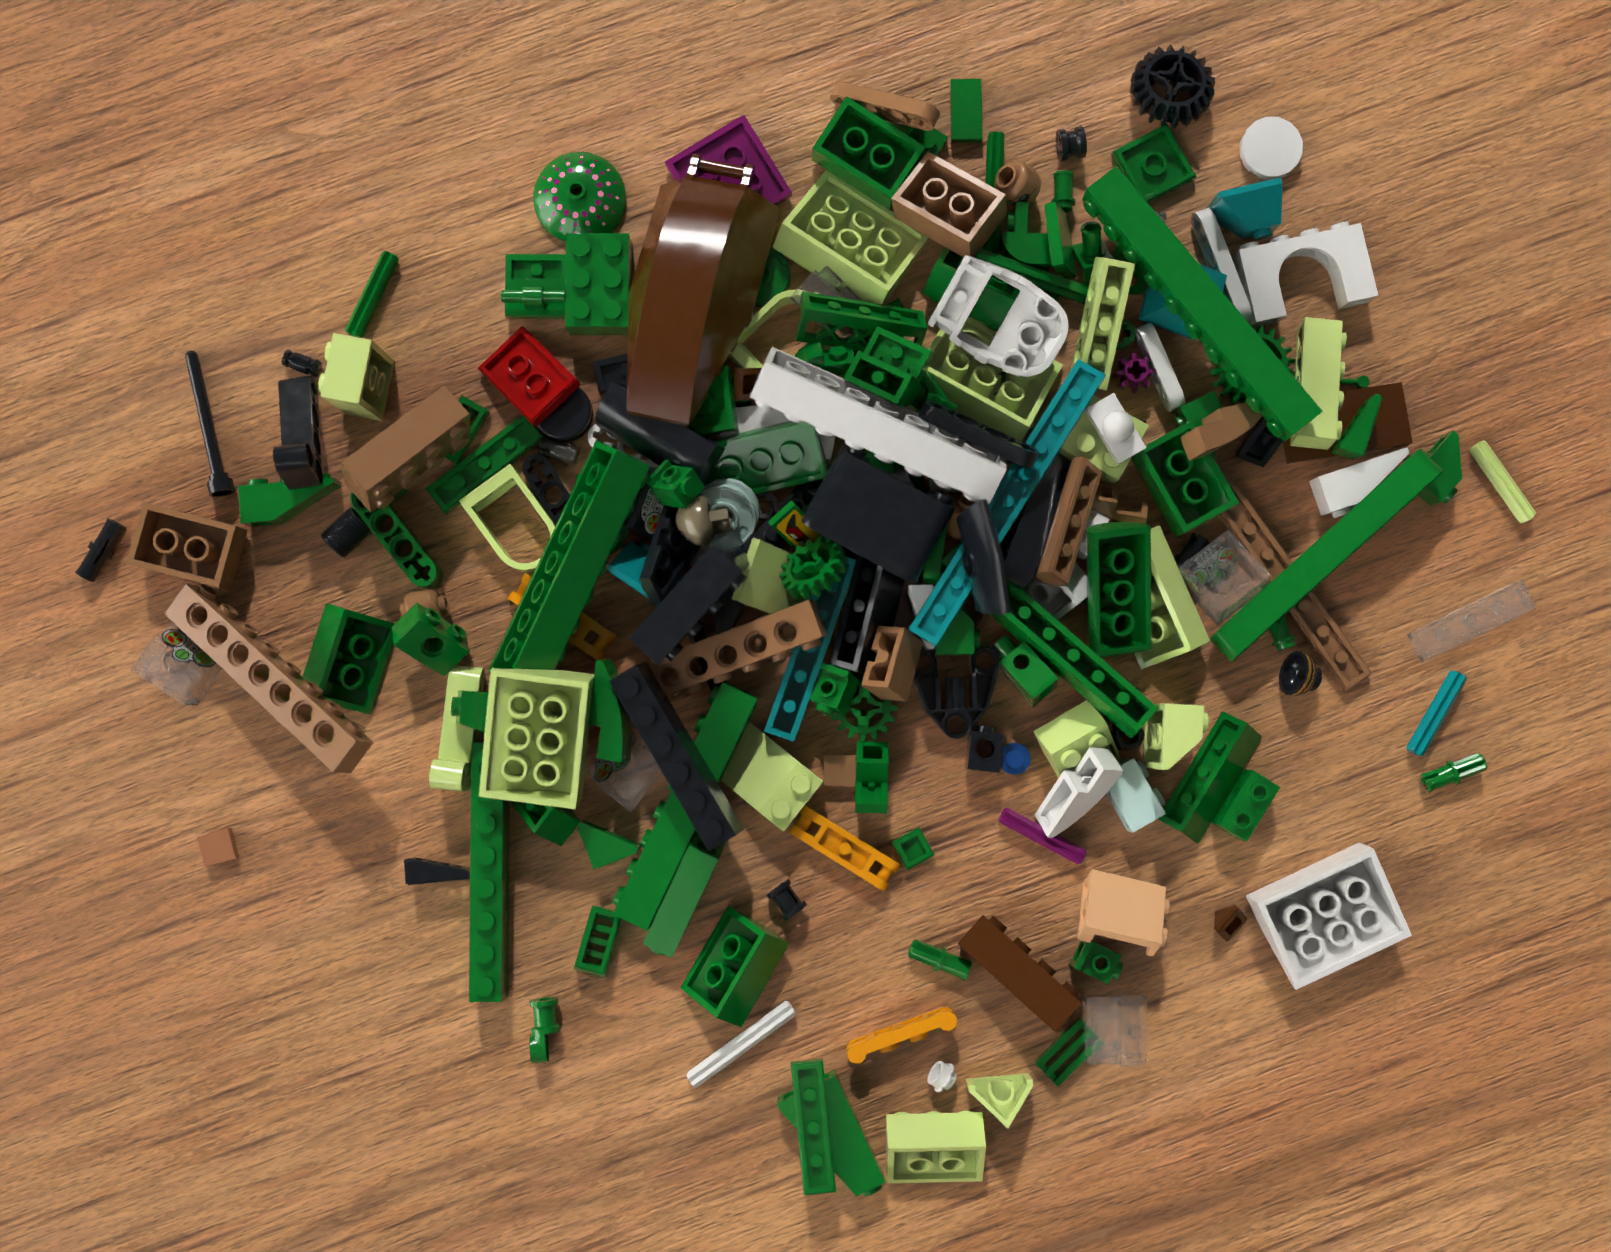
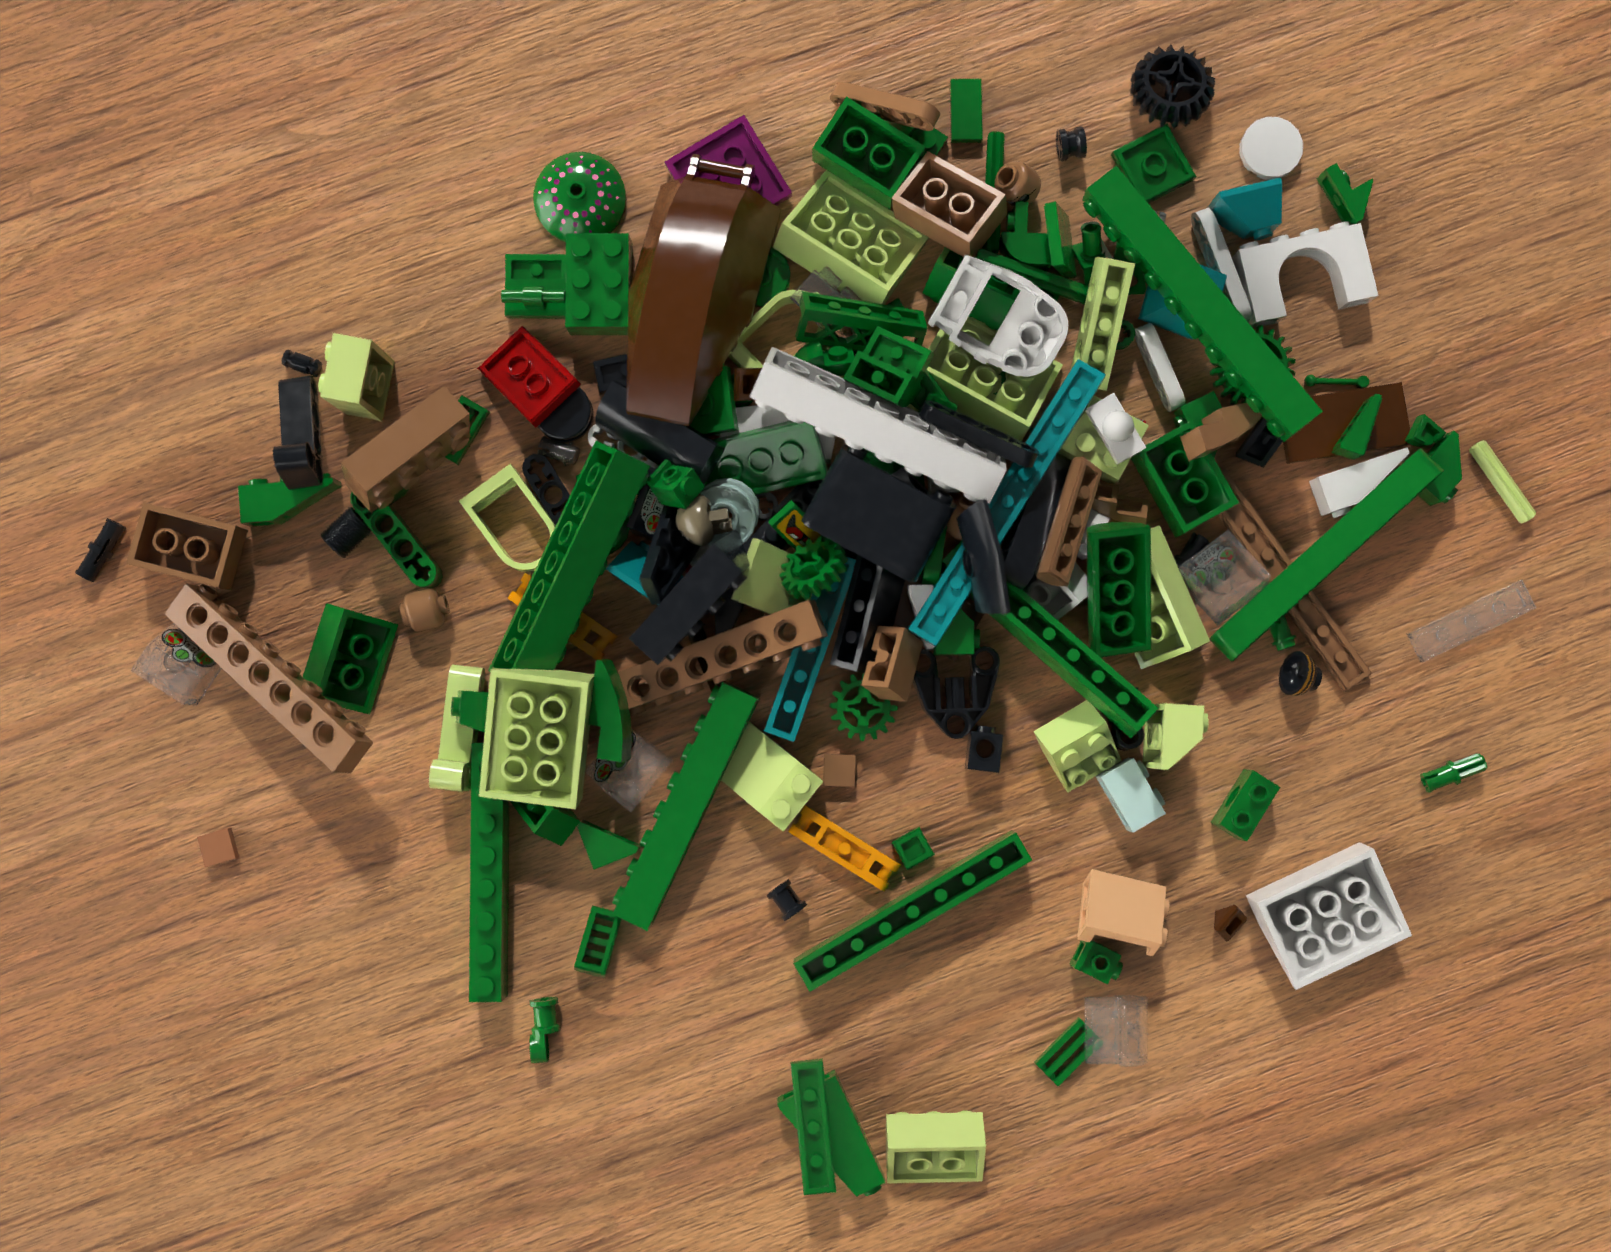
(219, 481): black piece -> none
(371, 294): green axle -> none
(414, 633): green brick -> none
(428, 871): black slope -> none
(484, 463): green tile -> none
(676, 755): black brick -> none
(682, 897): green slope -> none
(734, 966): green slope -> none
(741, 1044): white axle -> none
(842, 694): green brick -> none
(871, 777): green brick -> none
(911, 910): none -> green brick
(912, 1028): light orange plate -> none
(939, 959): green axle -> none
(942, 1076): white plate -> none
(1001, 1094): yellowish green slope -> none
(1014, 758): blue plate -> none
(1020, 974): reddish brown wedge -> none
(1032, 682): green torso -> none
(1035, 832): magenta axle -> none
(1064, 190): green pin -> none
(1078, 791): white slope -> none
(1139, 366): magenta gear -> none
(1210, 776): green panel -> none
(1319, 373): yellowish green brick -> none
(1347, 202): none -> green slope
(1424, 432): none -> green tile
(1436, 713): teal axle -> none

